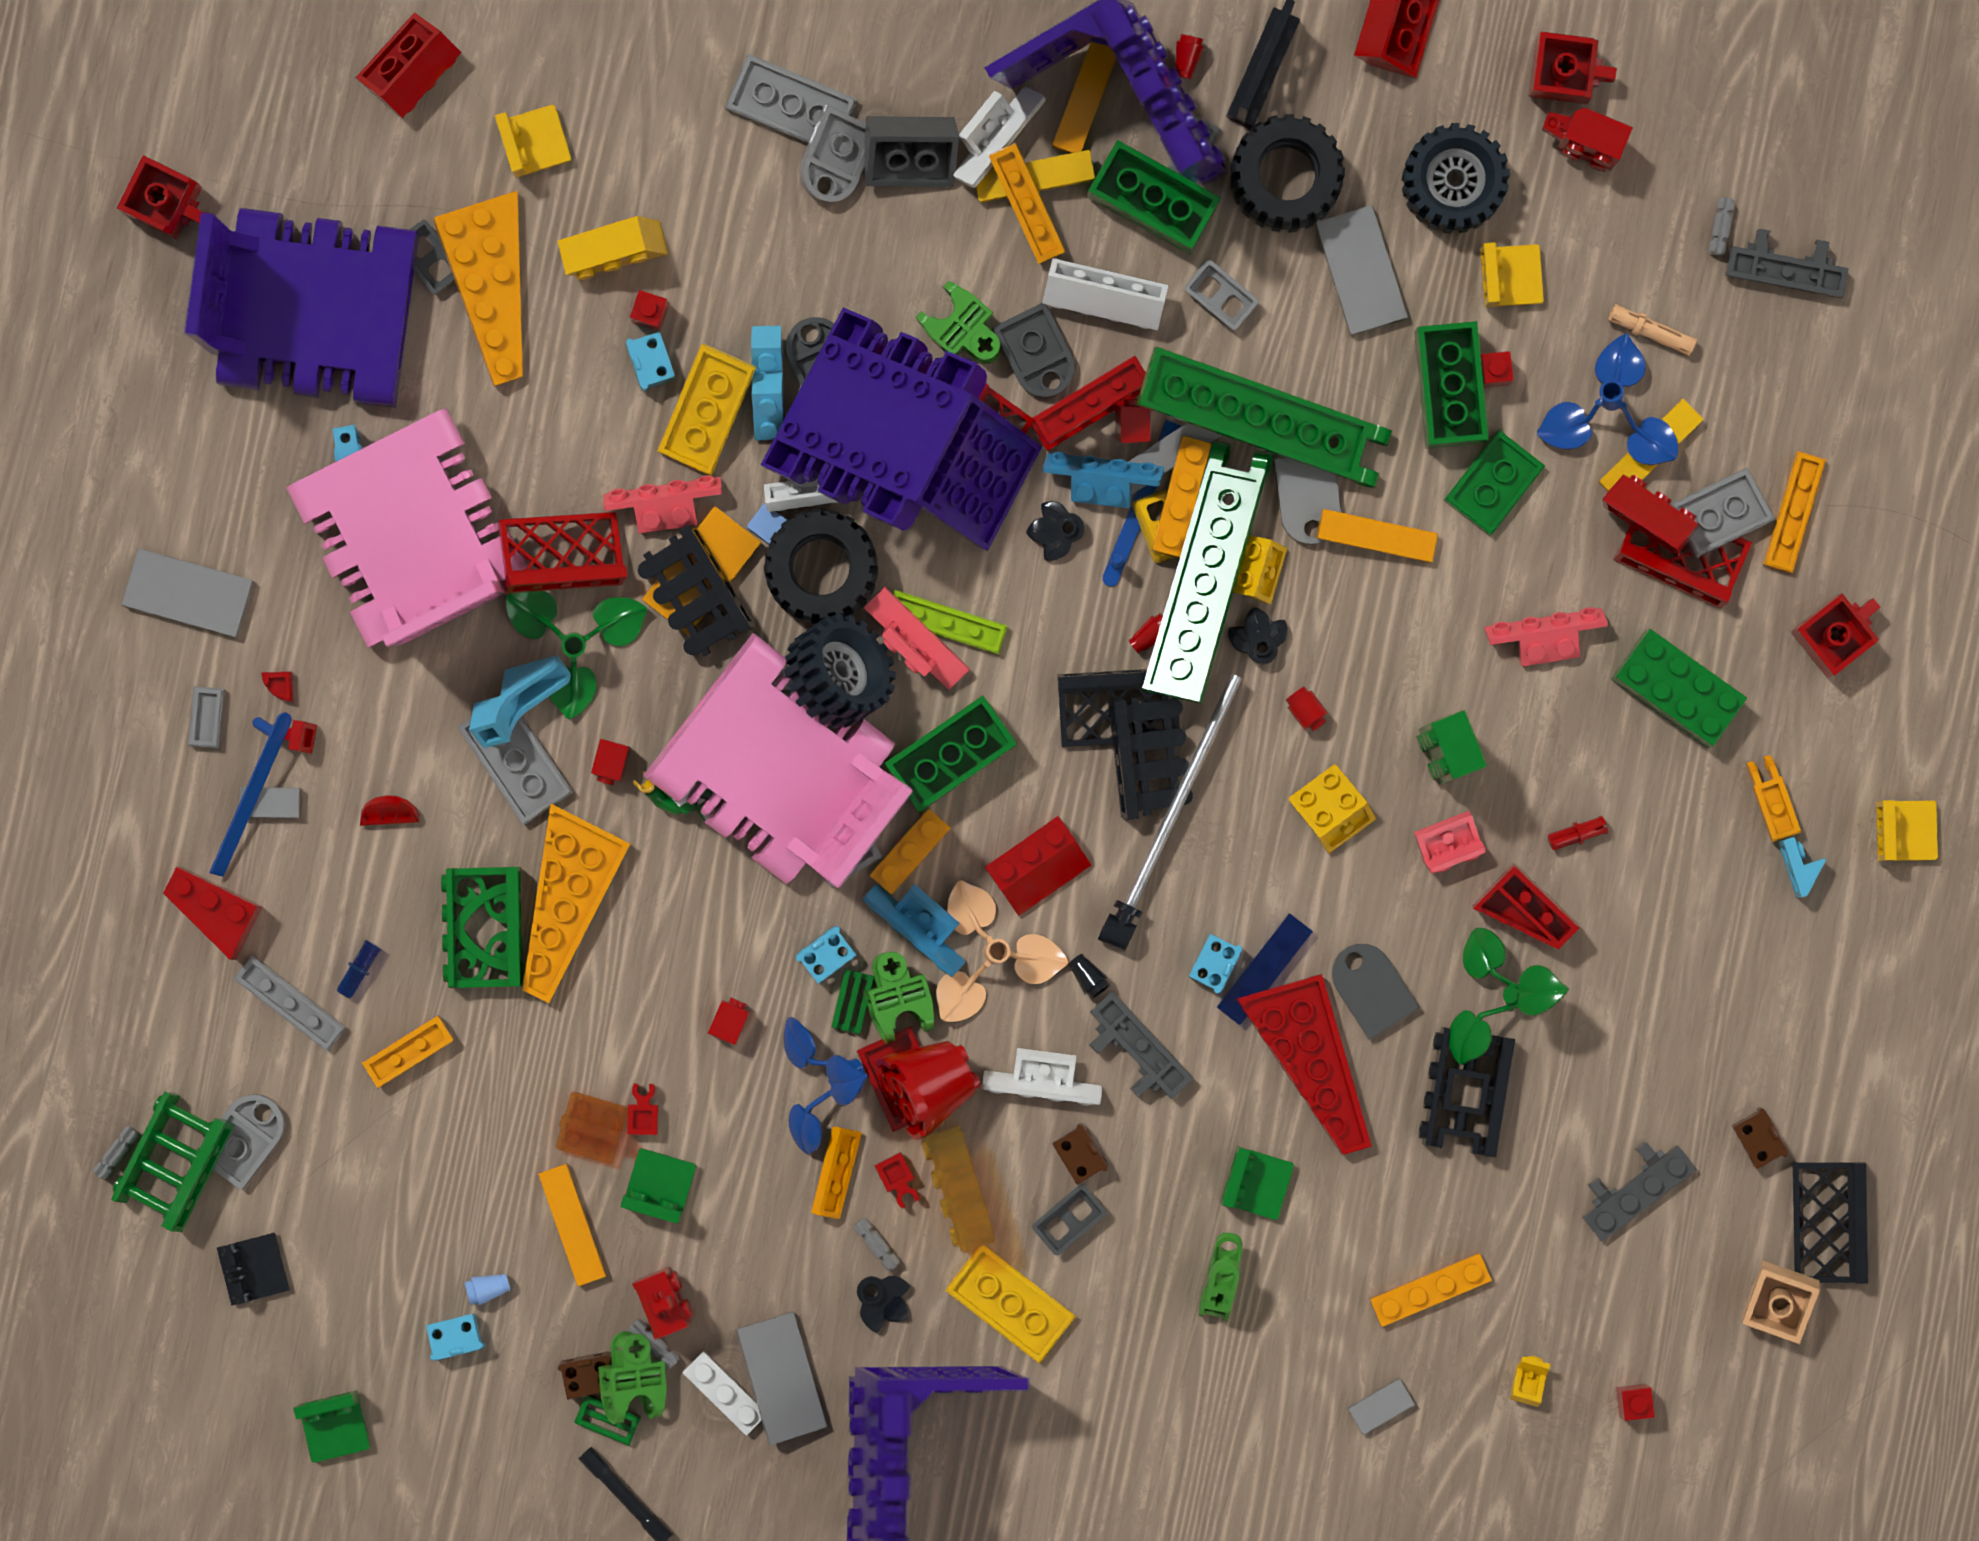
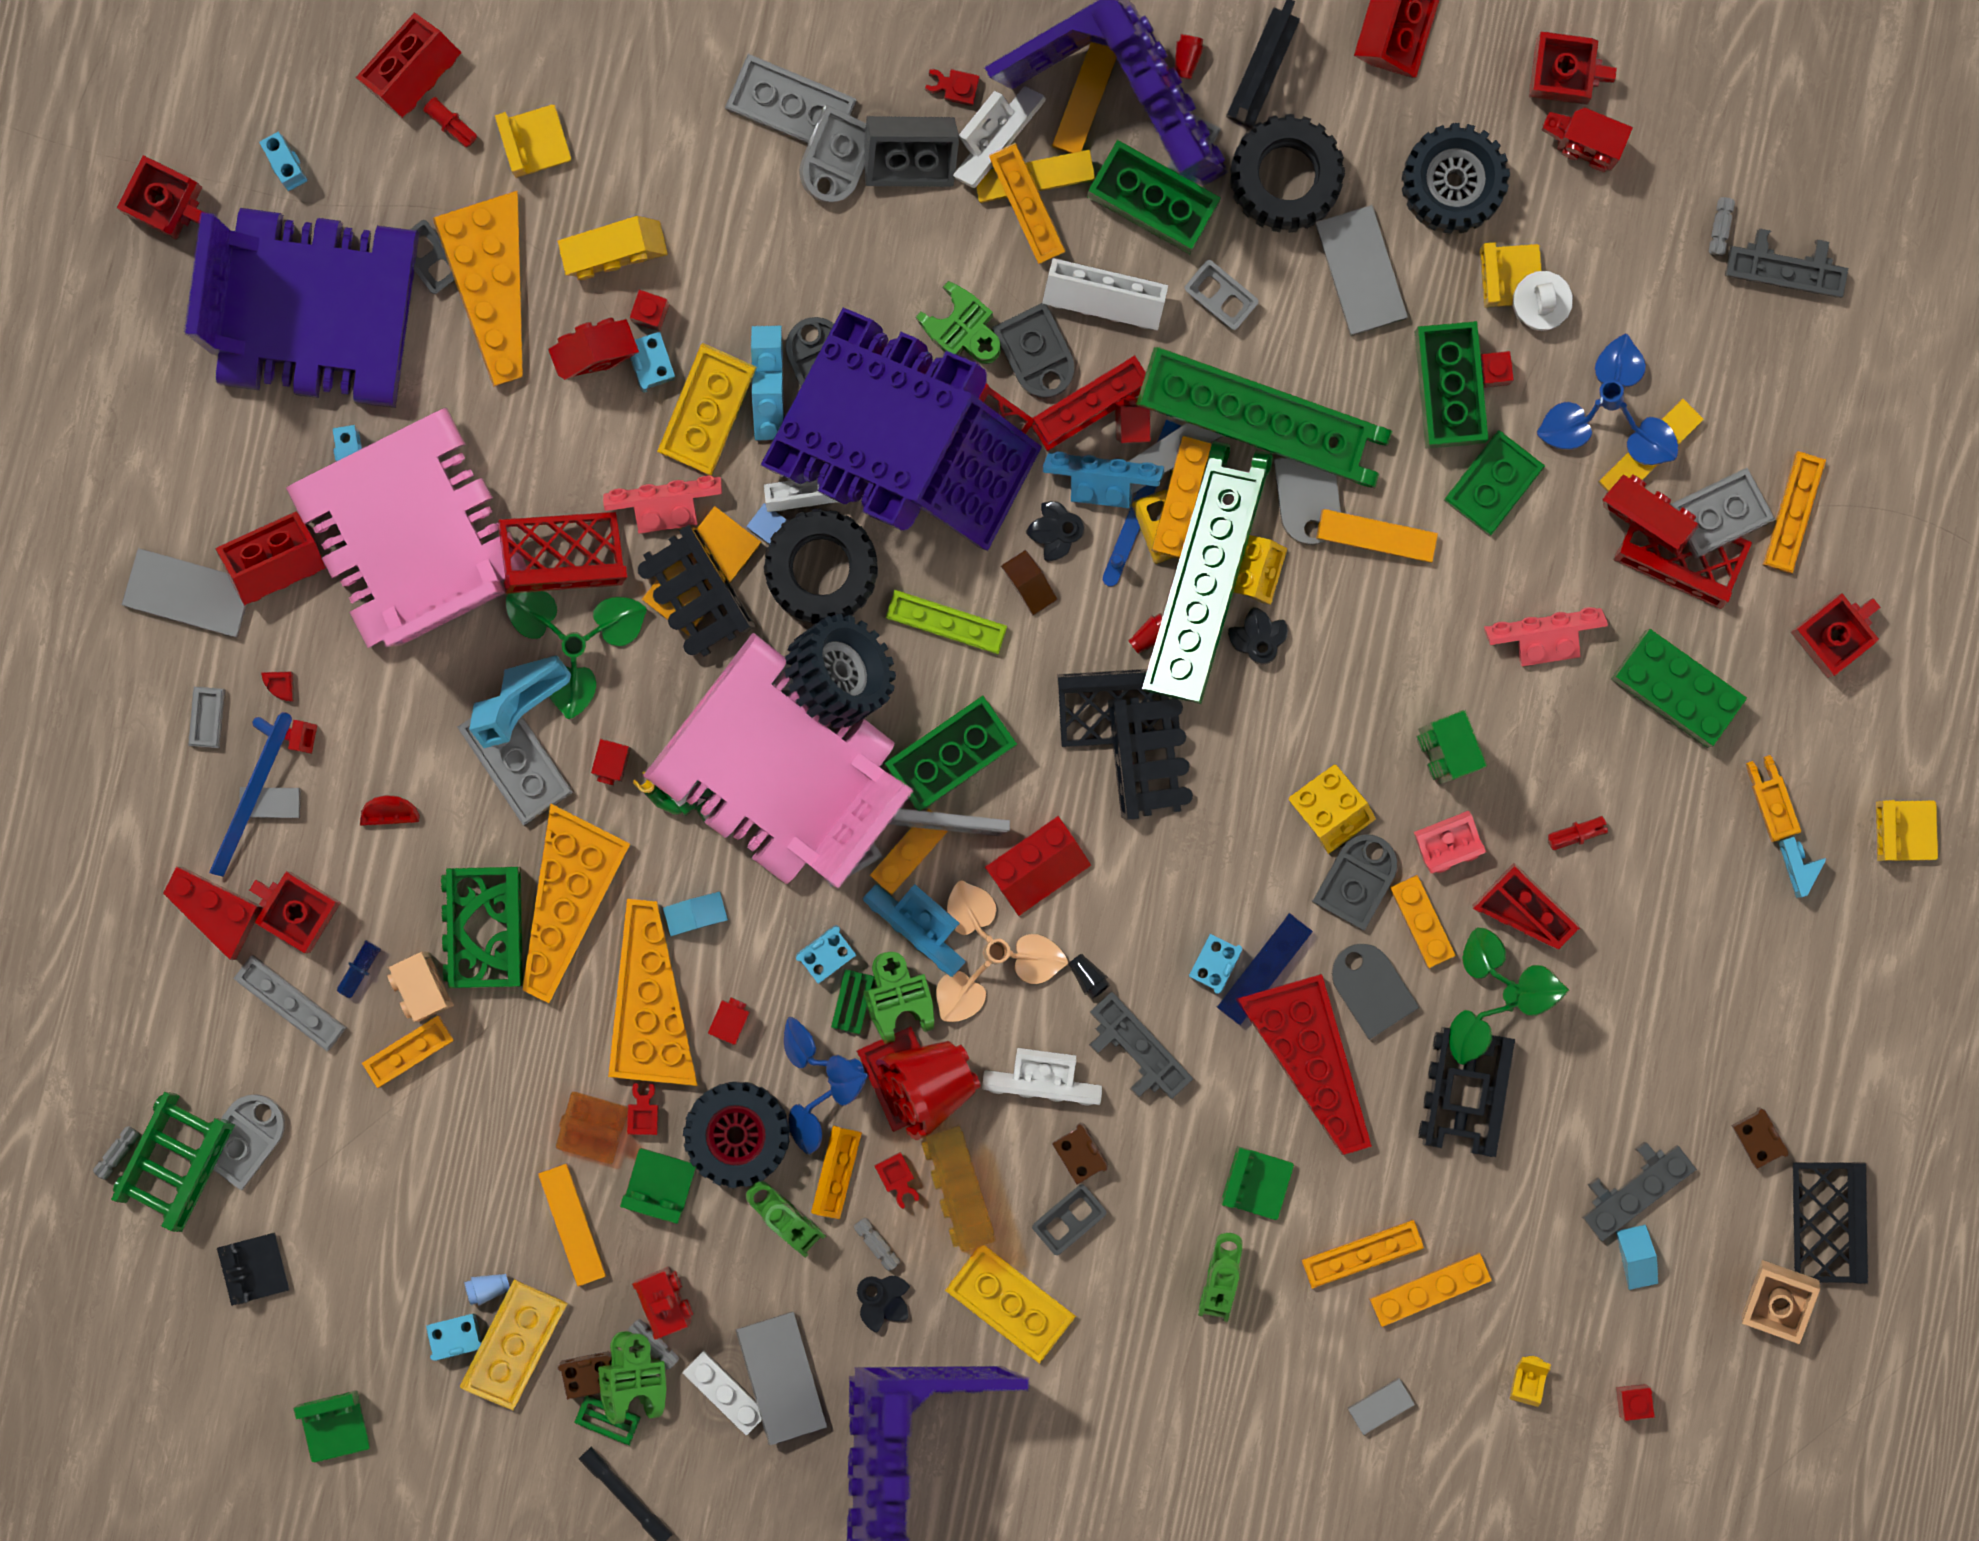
(270, 558): none -> red slope
(278, 914): none -> red hinge
(283, 161): none -> medium azure piece
(419, 987): none -> light nougat brick
(450, 122): none -> red axle
(513, 1345): none -> yellow tile
(593, 348): none -> red hinge
(648, 1018): none -> light orange wing
(695, 913): none -> medium azure slope
(767, 1116): none -> black wheel
(785, 1219): none -> bright green piece
(914, 641): coral bracket -> none
(950, 822): none -> light grey tile
(958, 87): none -> red plate
(1029, 582): none -> reddish brown slope
(1119, 928): flat silver piece -> none
(1307, 709): red brick -> none
(1356, 882): none -> dark grey tile
(1362, 1254): none -> light orange tile
(1422, 921): none -> light orange plate
(1542, 300): none -> white tile
(1638, 1257): none -> medium azure slope
(1653, 330): light nougat pin -> none

